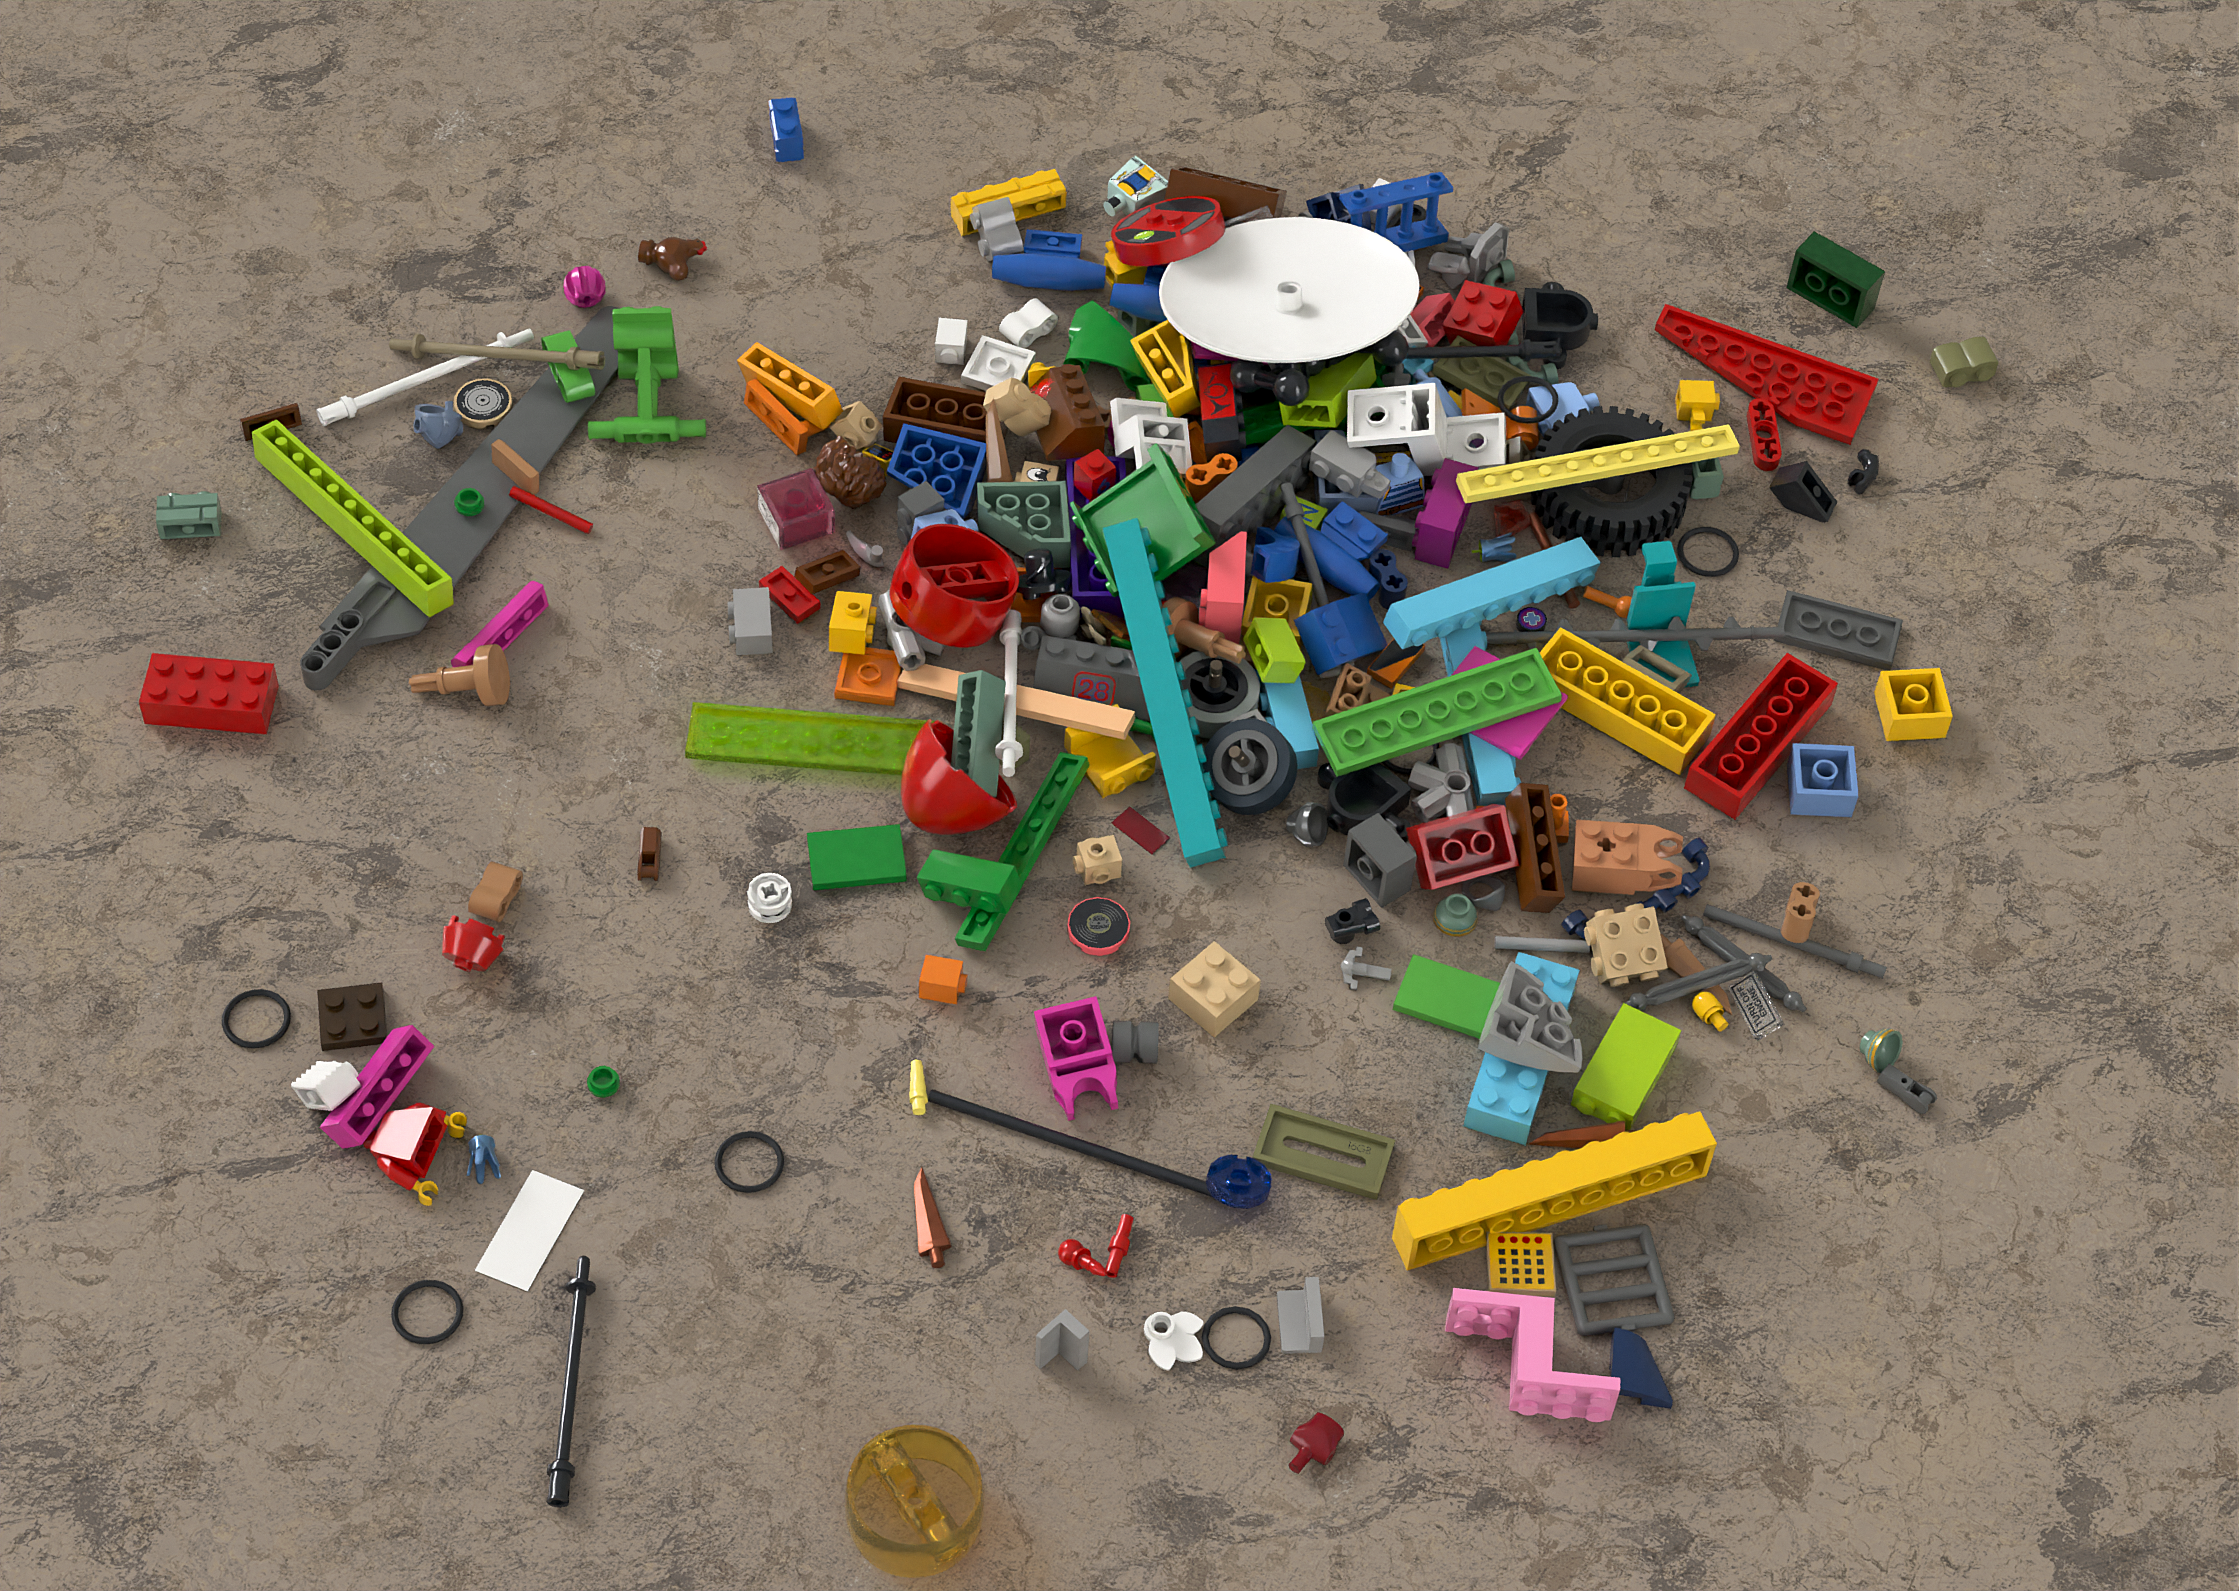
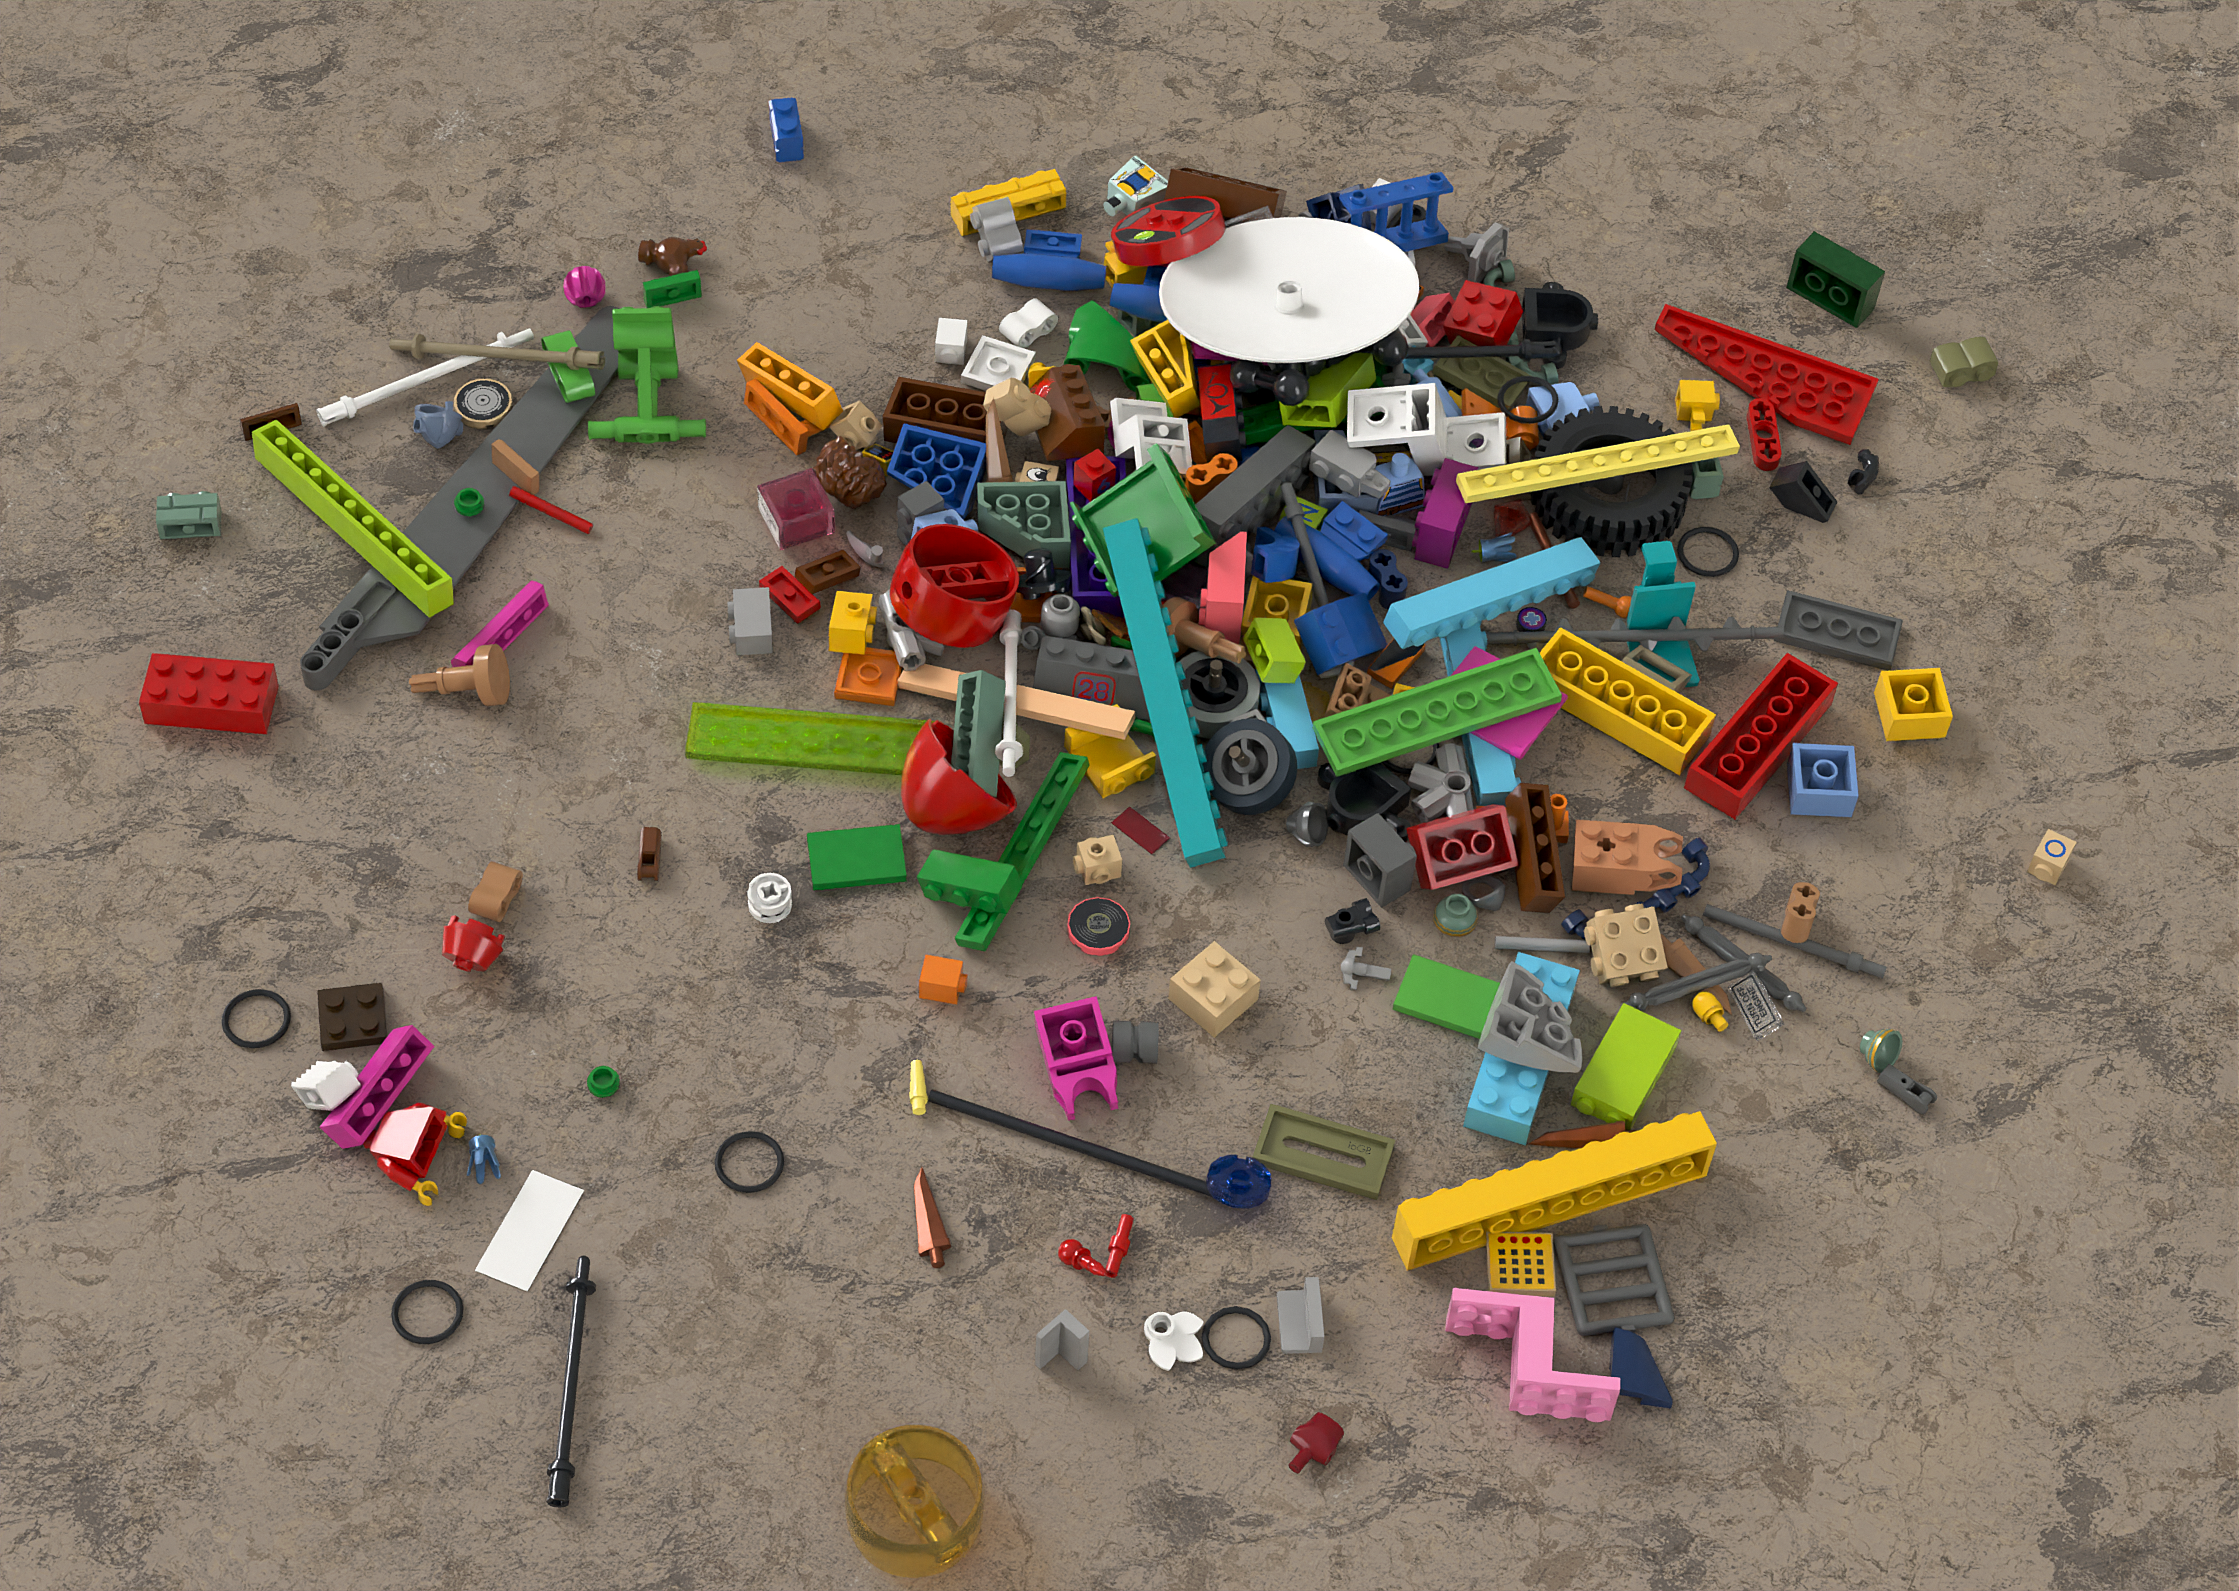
(672, 289): none -> green plate
(1452, 267): light grey piece -> none
(2051, 857): none -> tan brick

